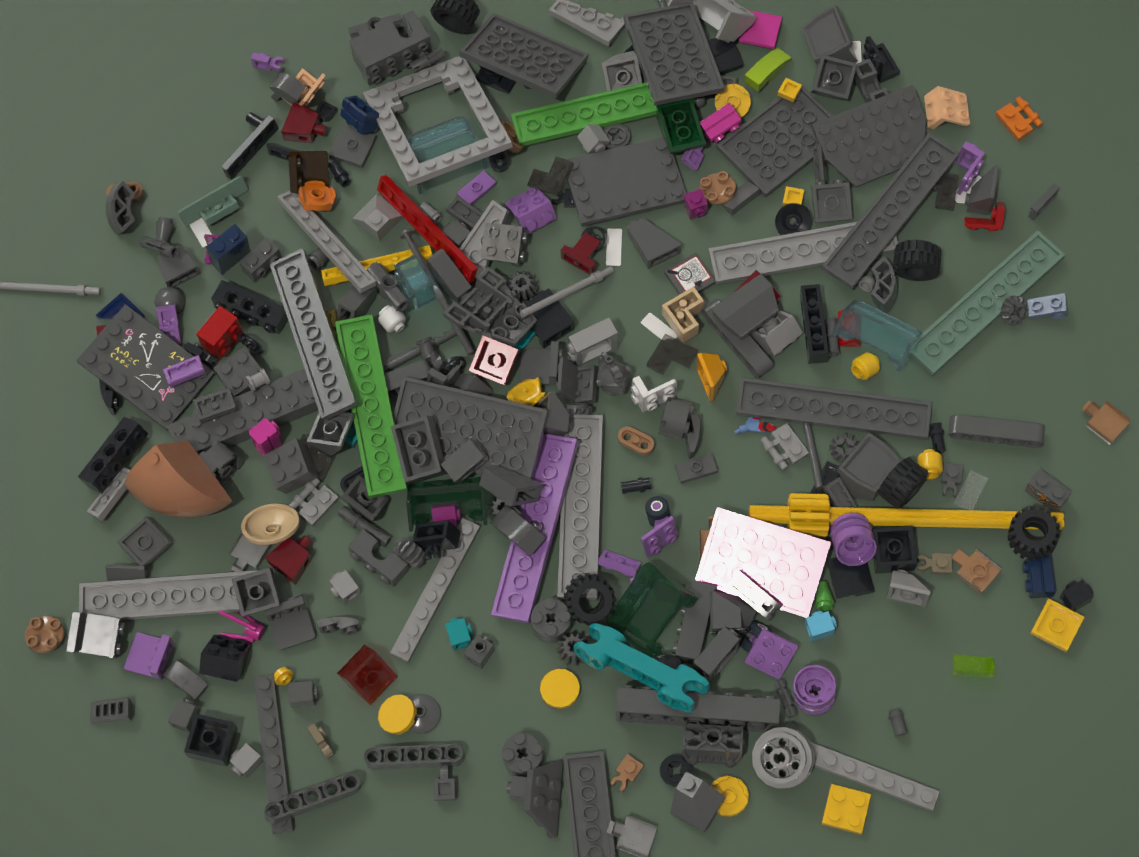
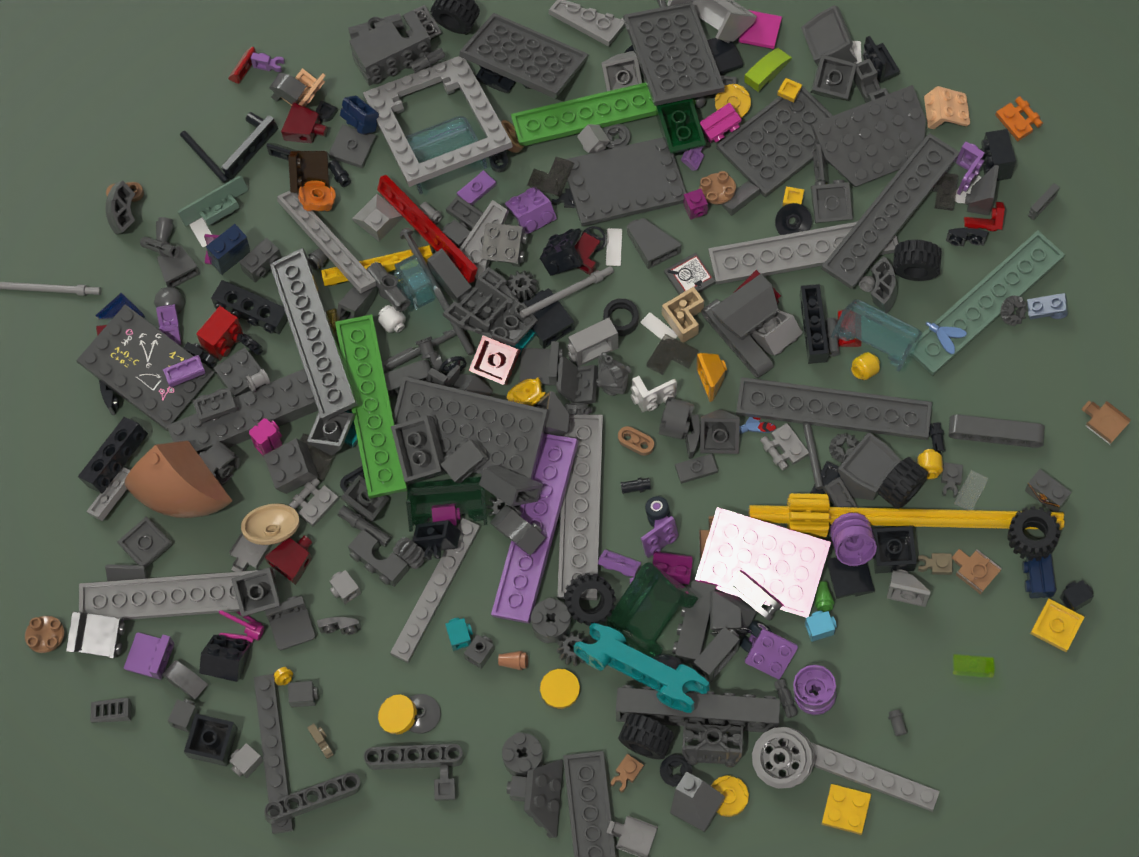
(208, 161): none -> black bar
(242, 66): none -> red slope
(367, 674): clear red slope -> none
(427, 21): none -> flat silver slope
(514, 660): none -> nougat cone
(560, 252): none -> black bracket
(623, 304): none -> black tyre
(646, 736): none -> black tyre
(675, 565): none -> magenta bracket
(719, 433): none -> dark grey slope
(944, 333): none -> medium blue piece
(959, 235): none -> black slope
(998, 152): none -> black brick

